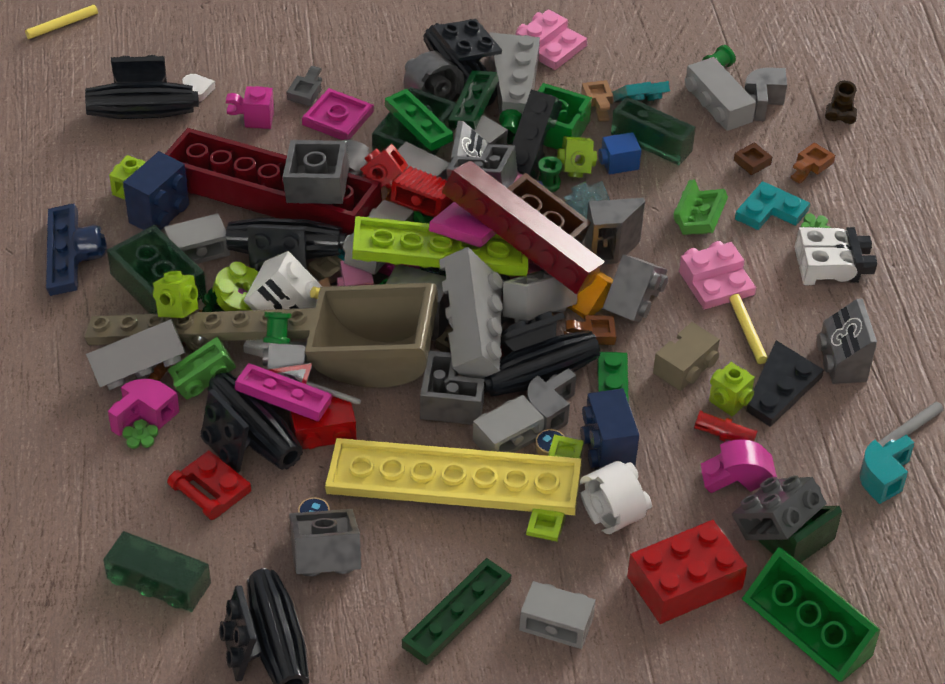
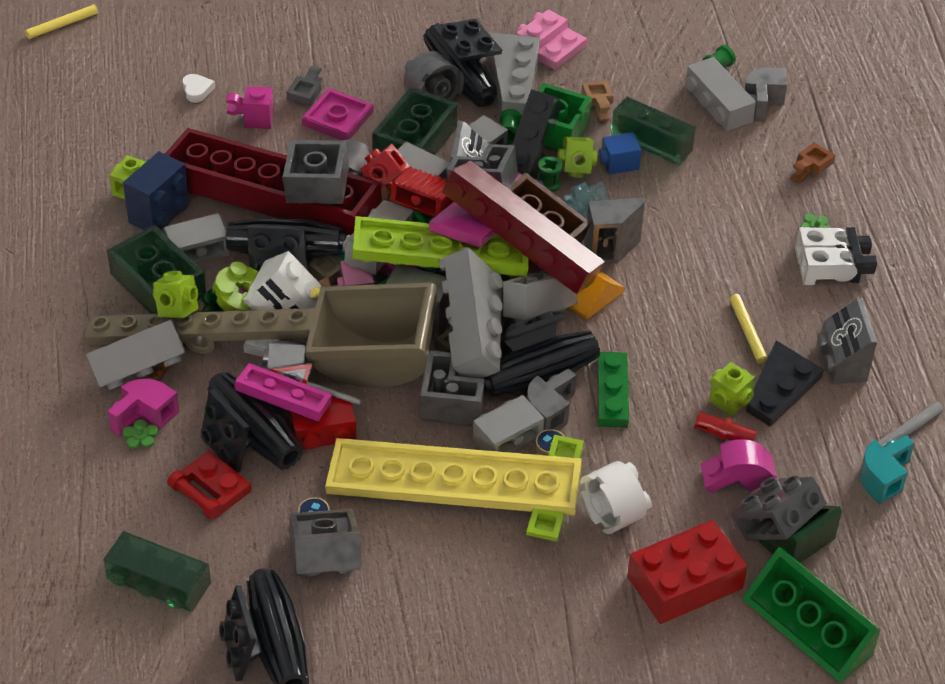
(69, 246): dark blue plate -> none
(140, 91): black plate -> none
(197, 369): bright green bracket -> none
(277, 327): green bush -> none
(418, 119): green plate -> none
(456, 611): dark green plate -> none
(474, 98): dark green plate -> none
(557, 614): light grey brick -> none
(601, 326): dark orange plate -> none
(609, 429): dark blue brick -> none
(633, 286): flat silver brick -> none
(639, 91): teal plate -> none
(687, 358): dark tan brick -> none
(699, 210): bright green bracket -> none
(716, 274): bright pink plate -> none
(753, 158): reddish brown plate -> none
(769, 201): teal plate -> none
(842, 103): dark brown plate -> none

